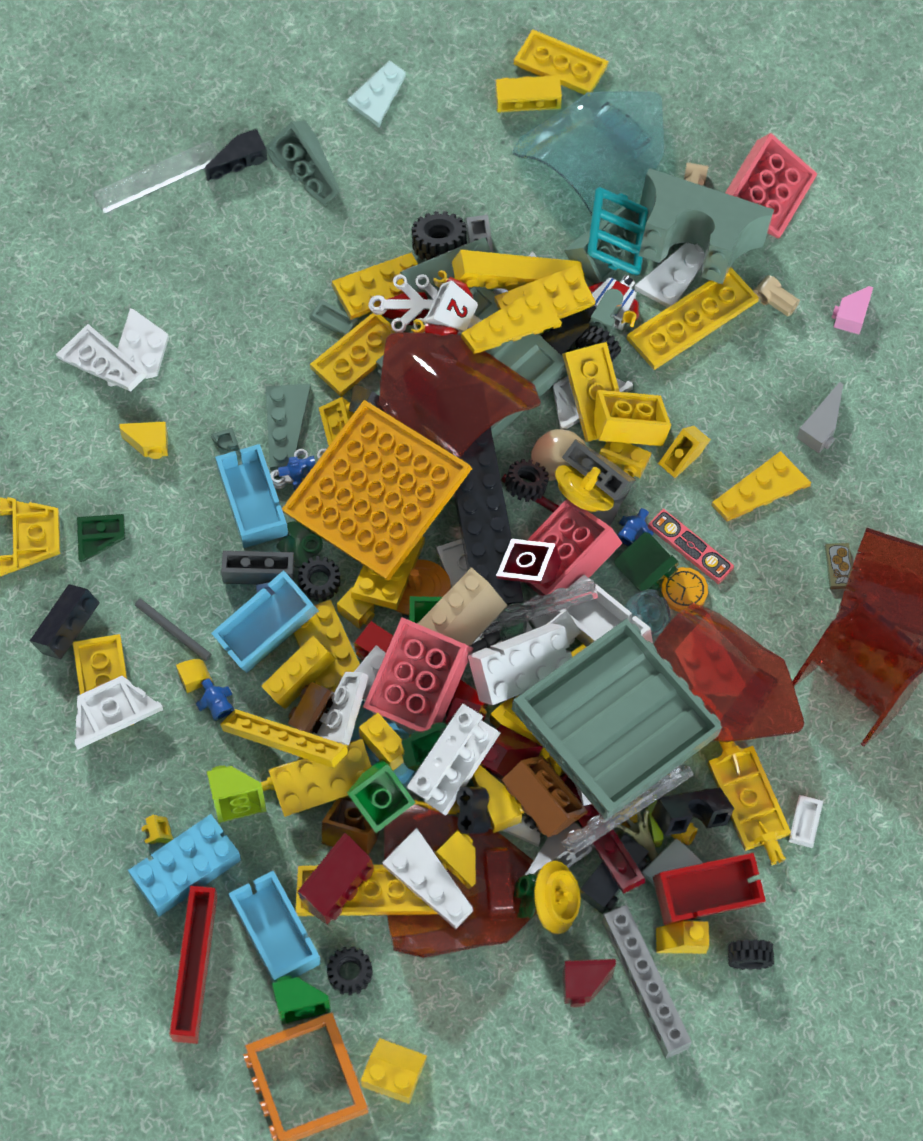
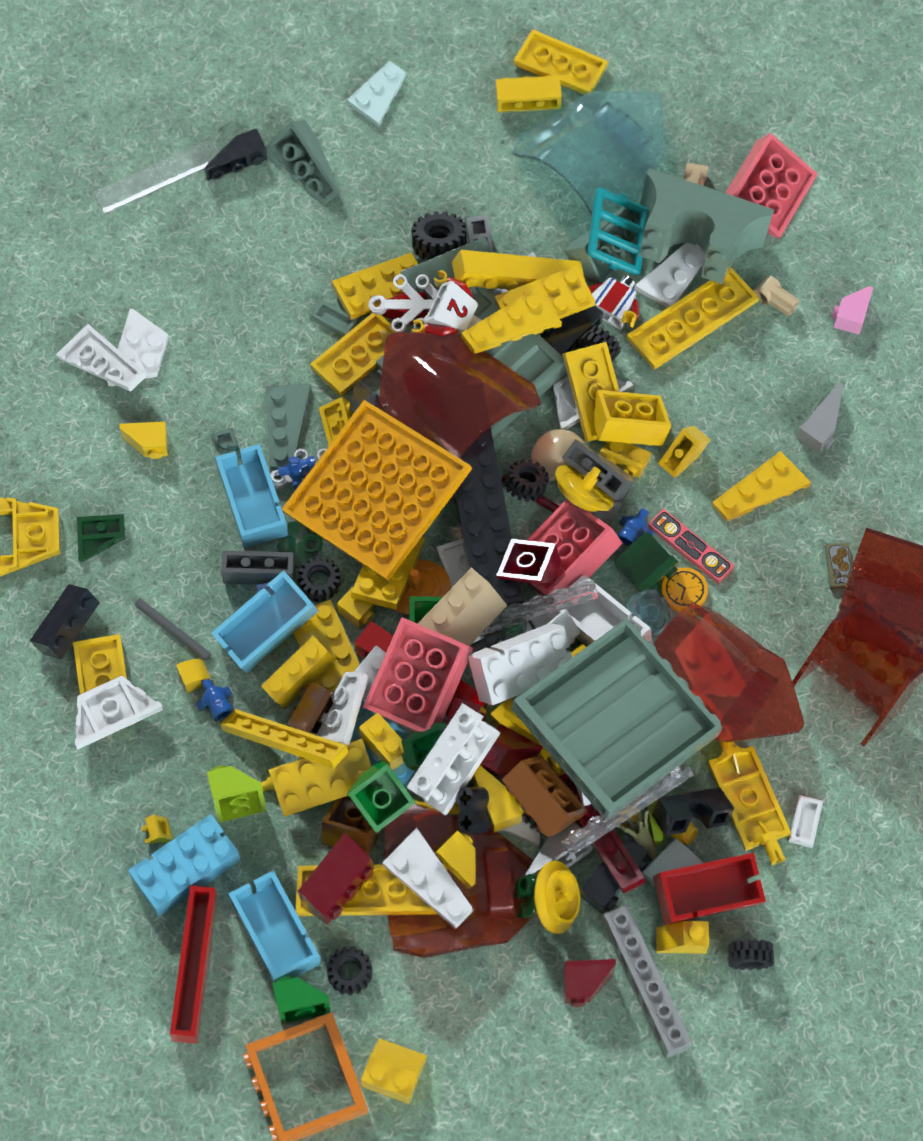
(608, 306): sand green leg -> none

